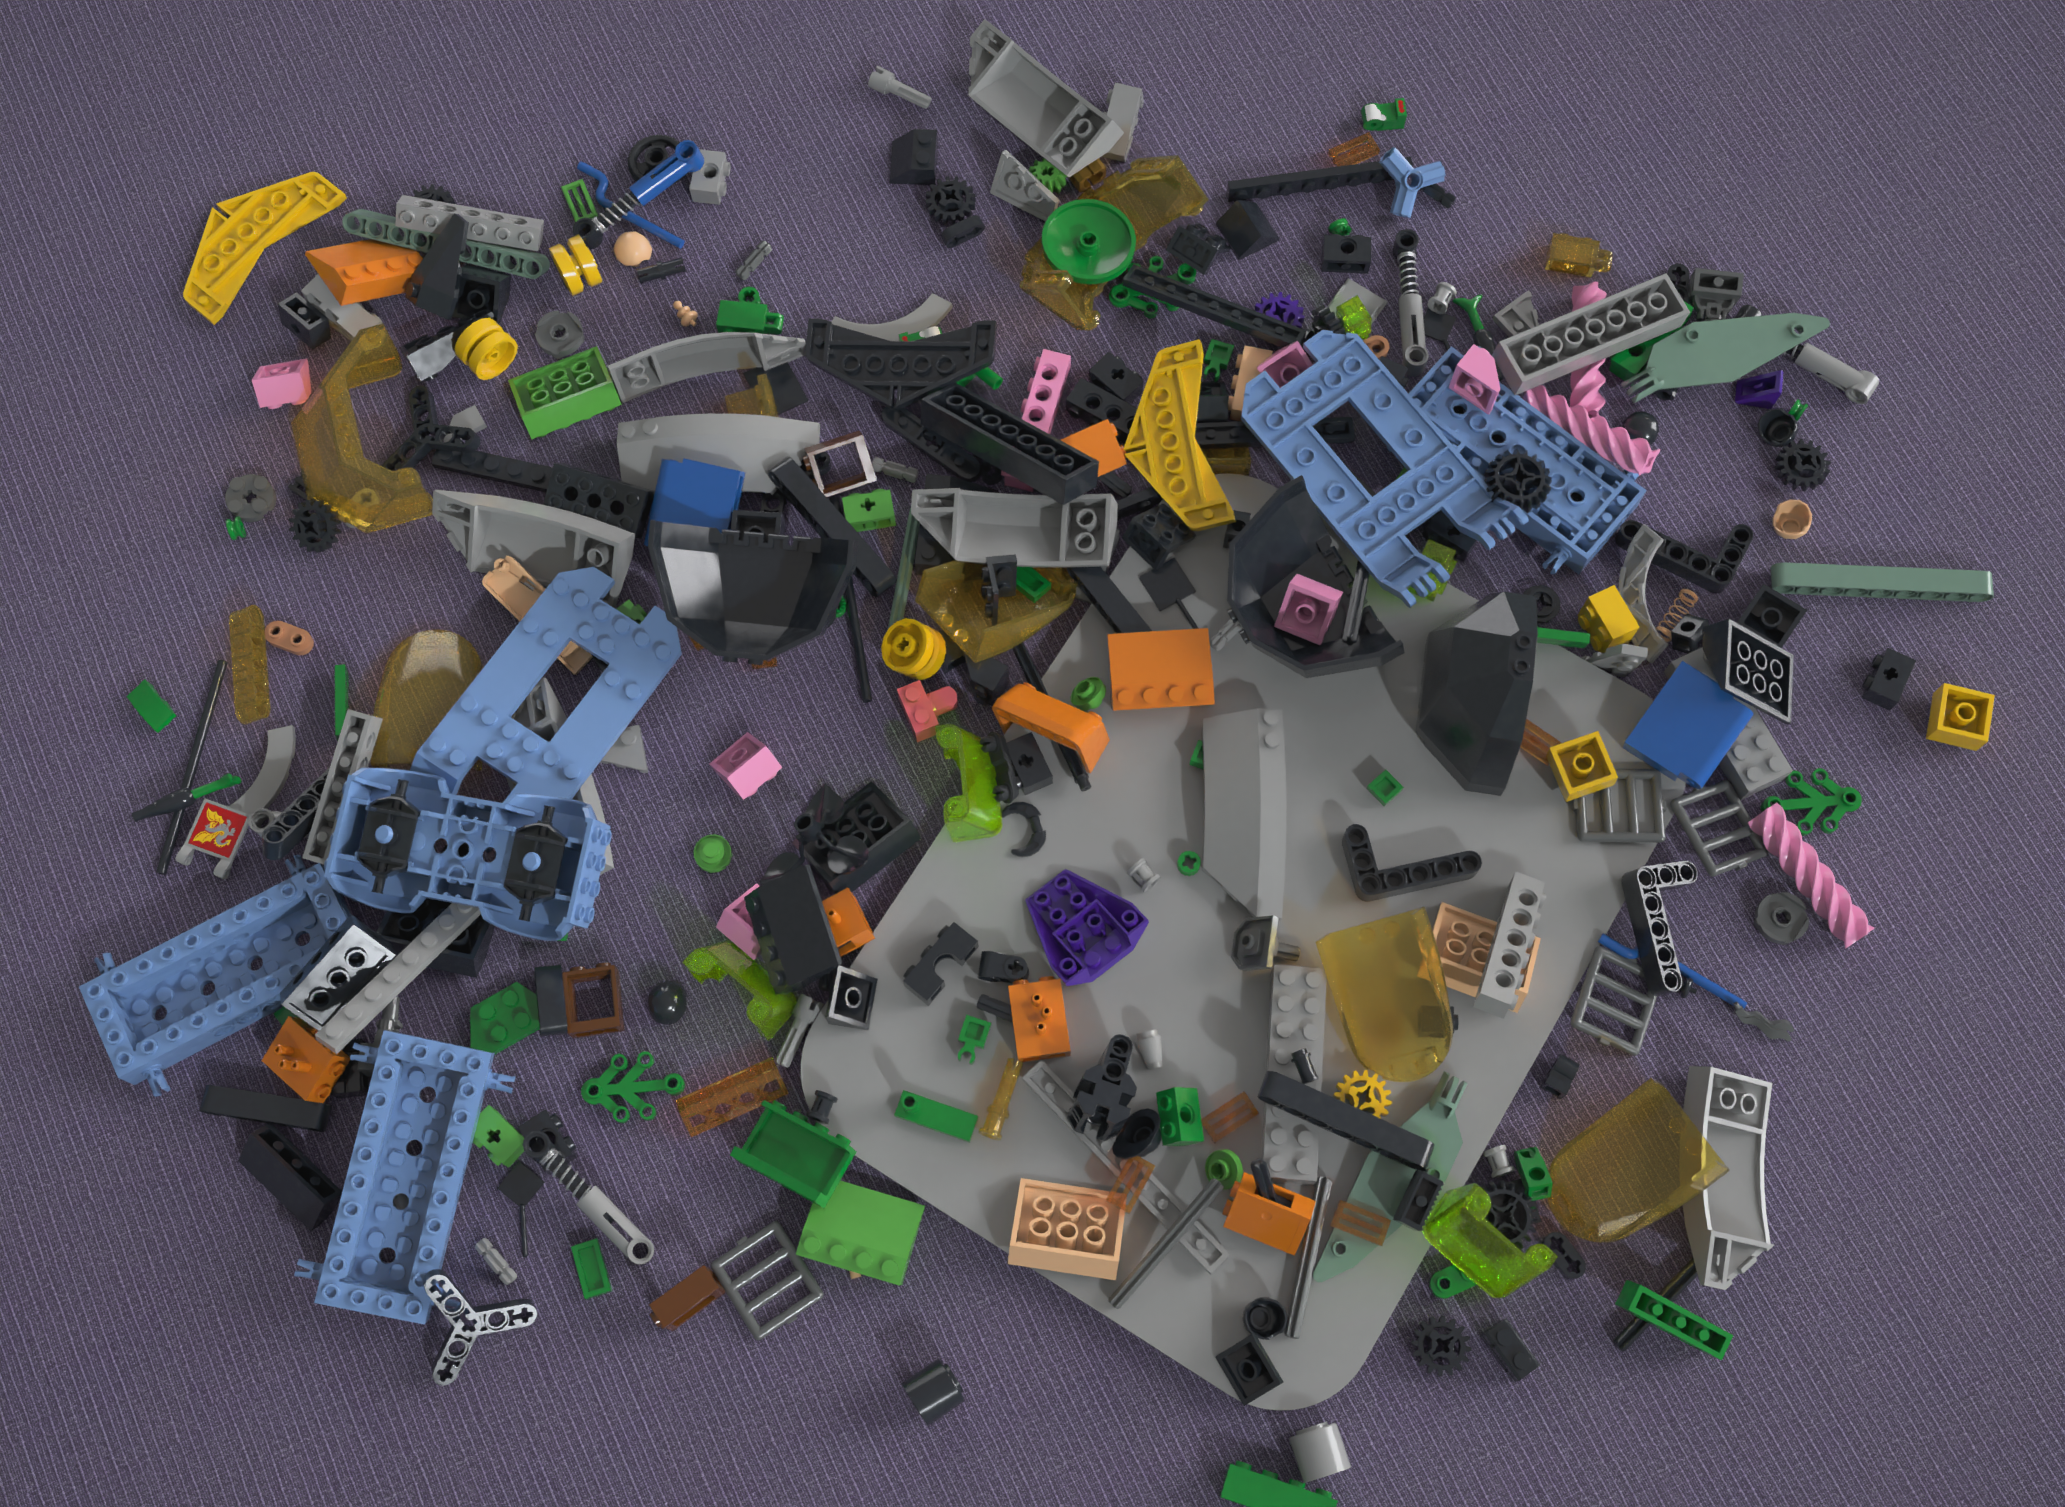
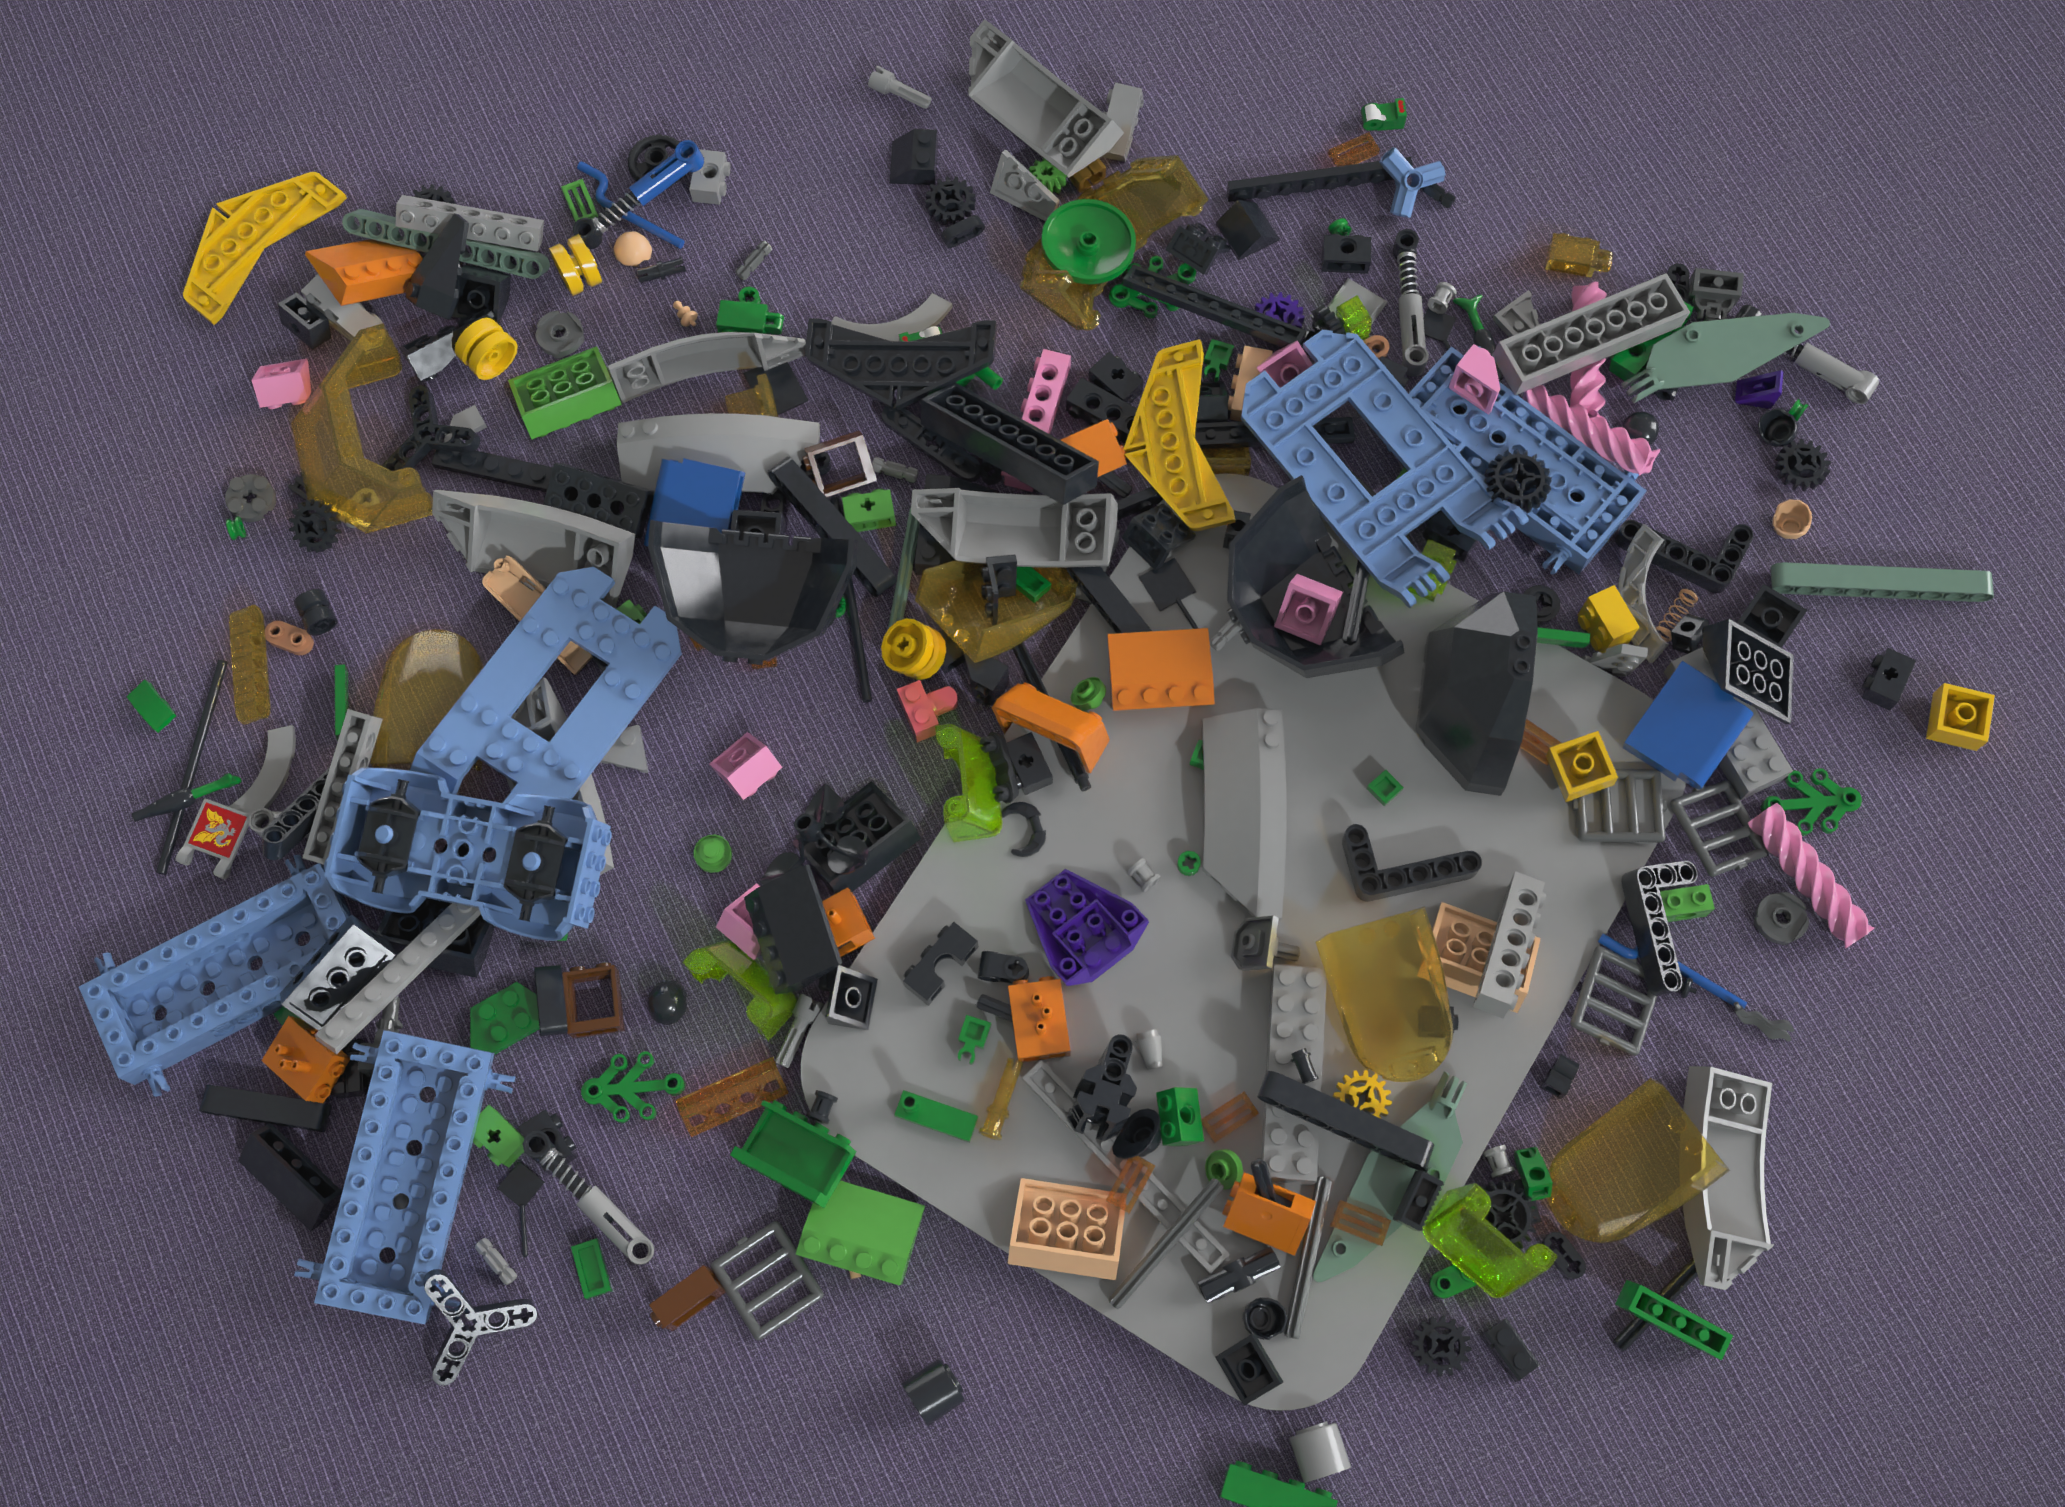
(315, 612): none -> black wheel
(1239, 1274): none -> black piece
(1687, 902): none -> bright green brick

